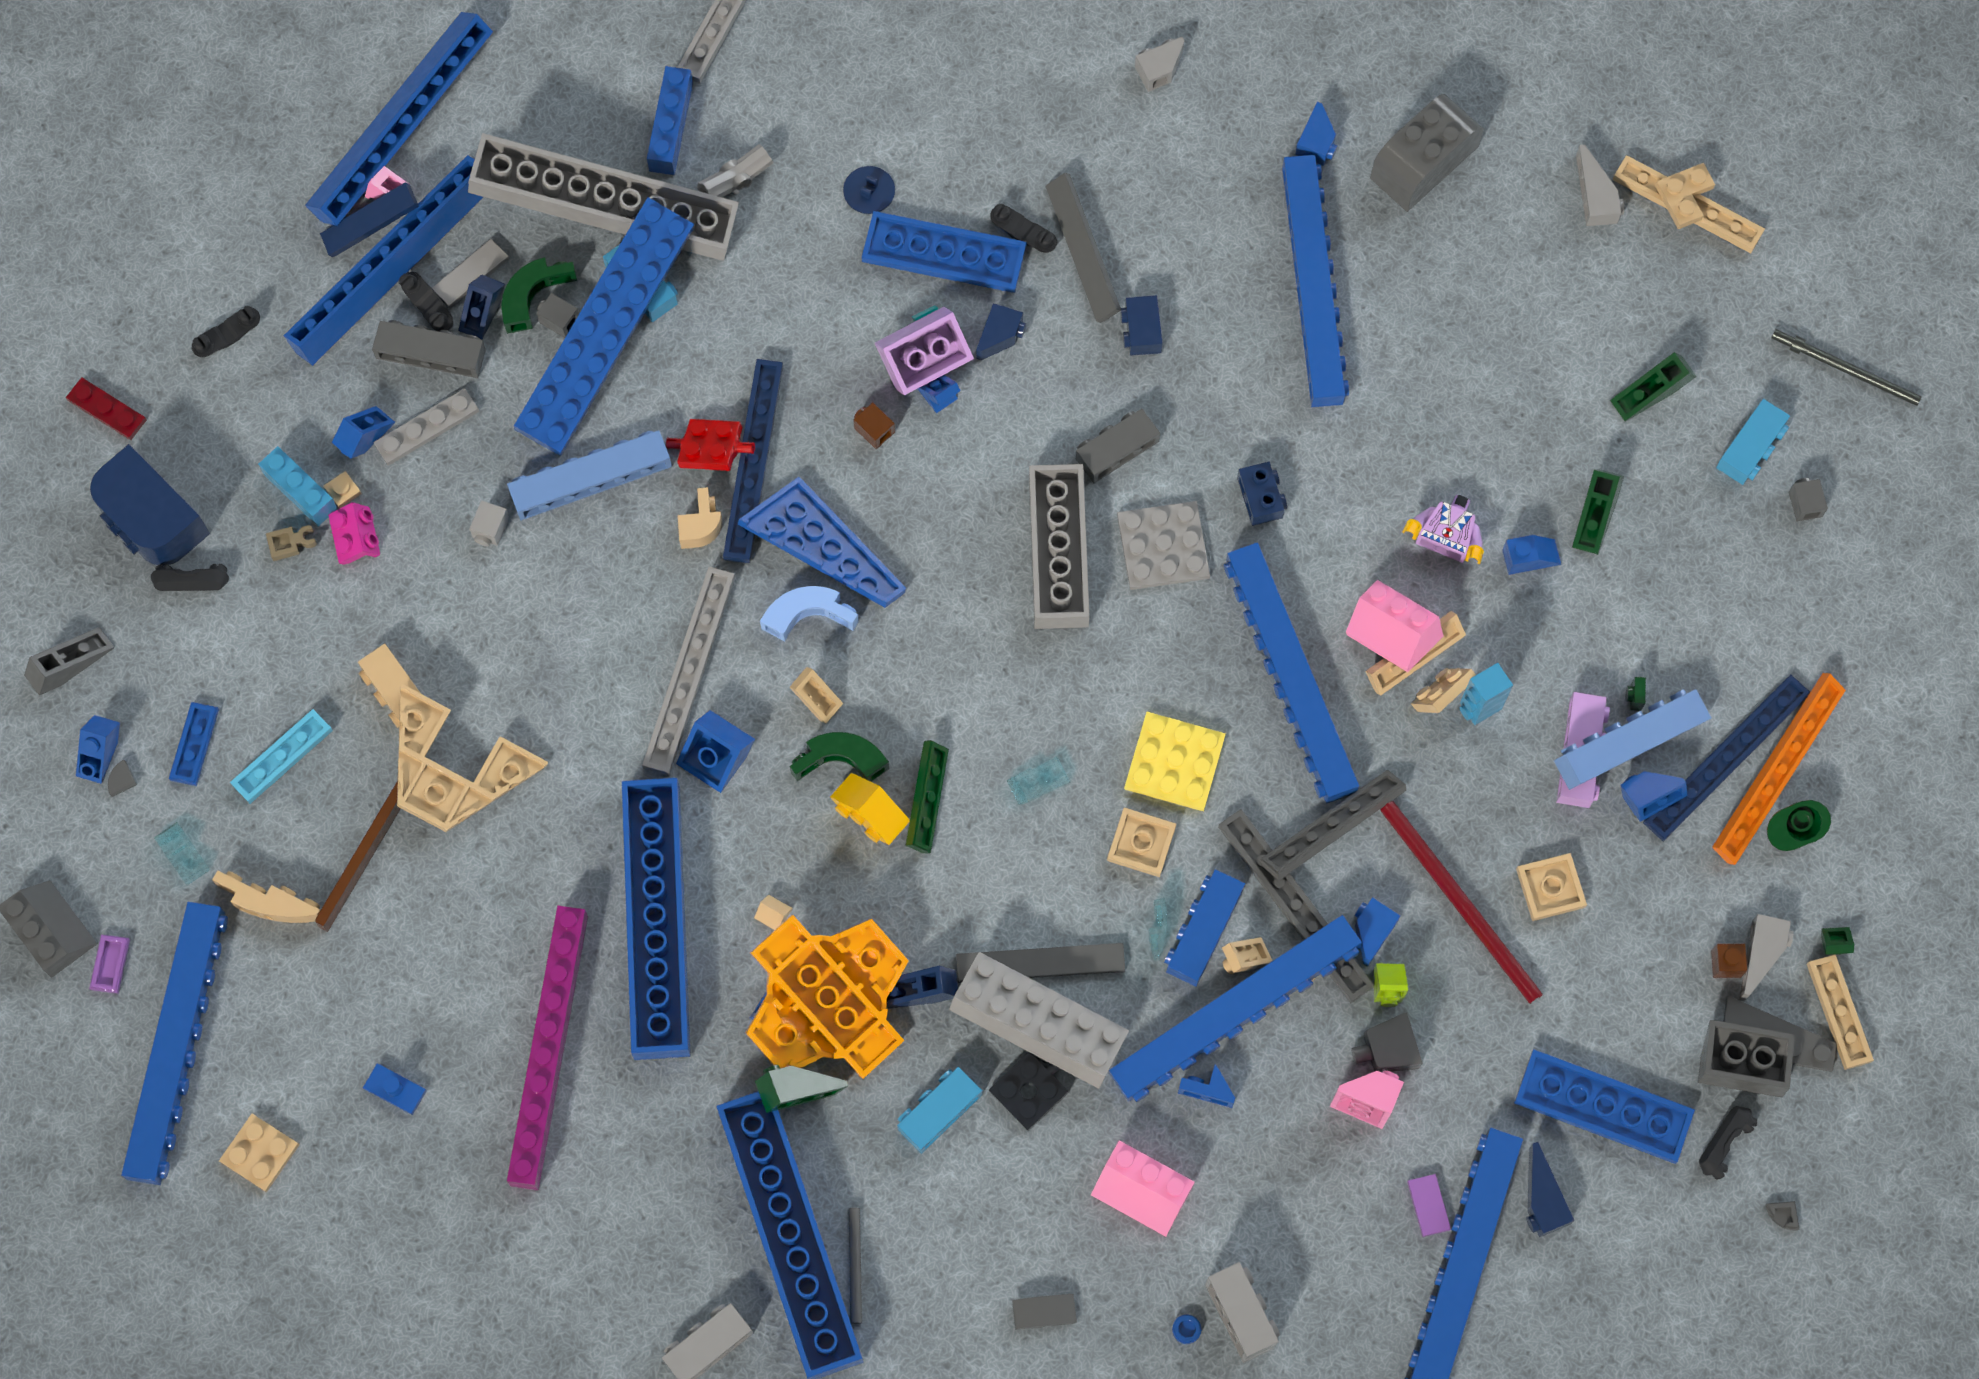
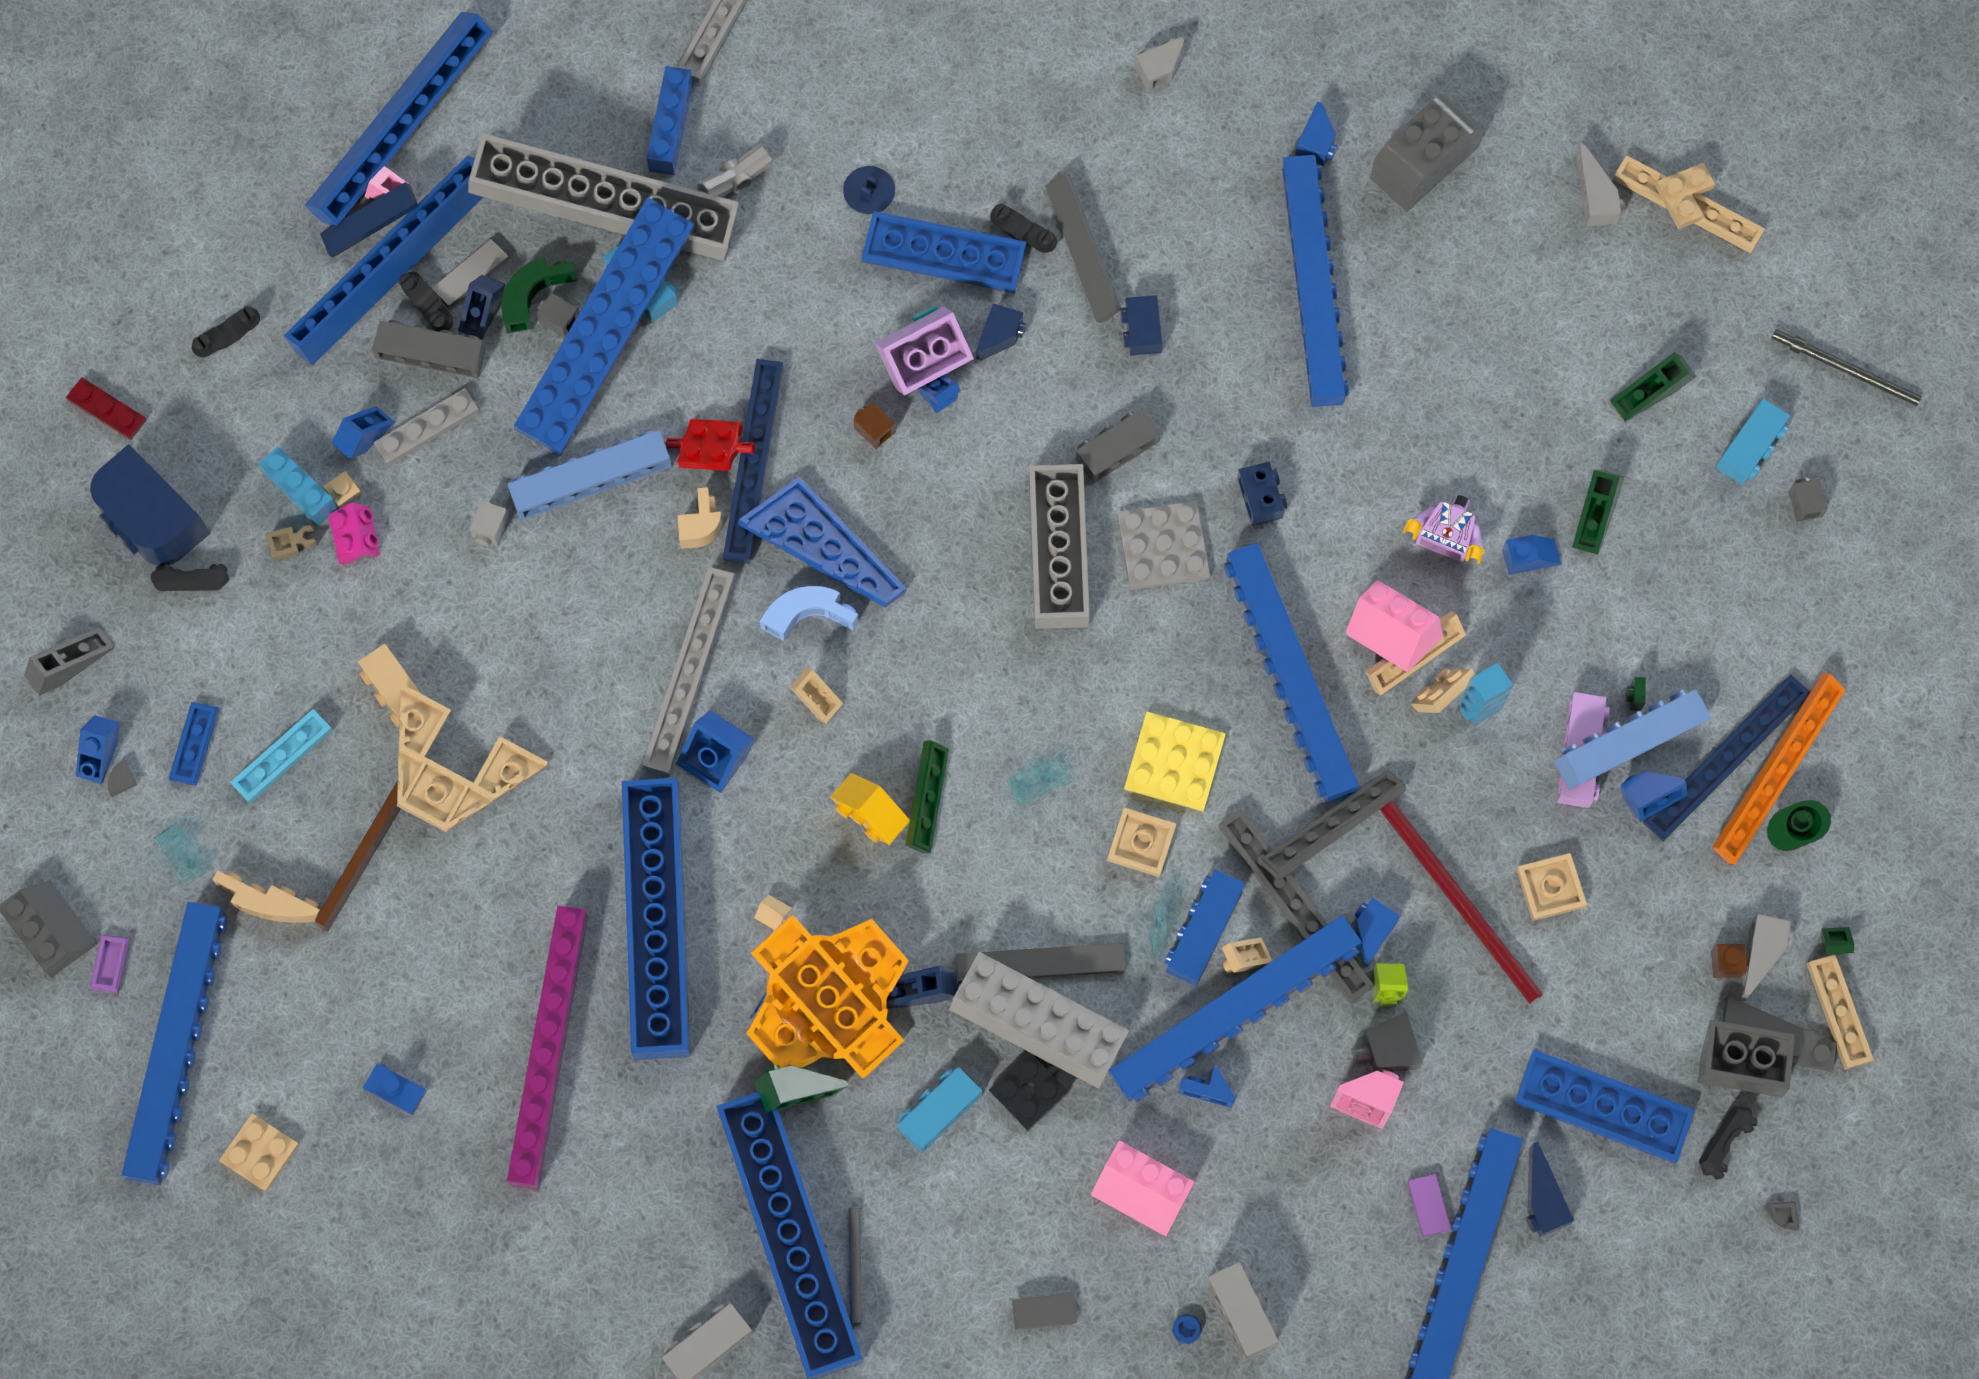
(844, 748): dark green arch -> none

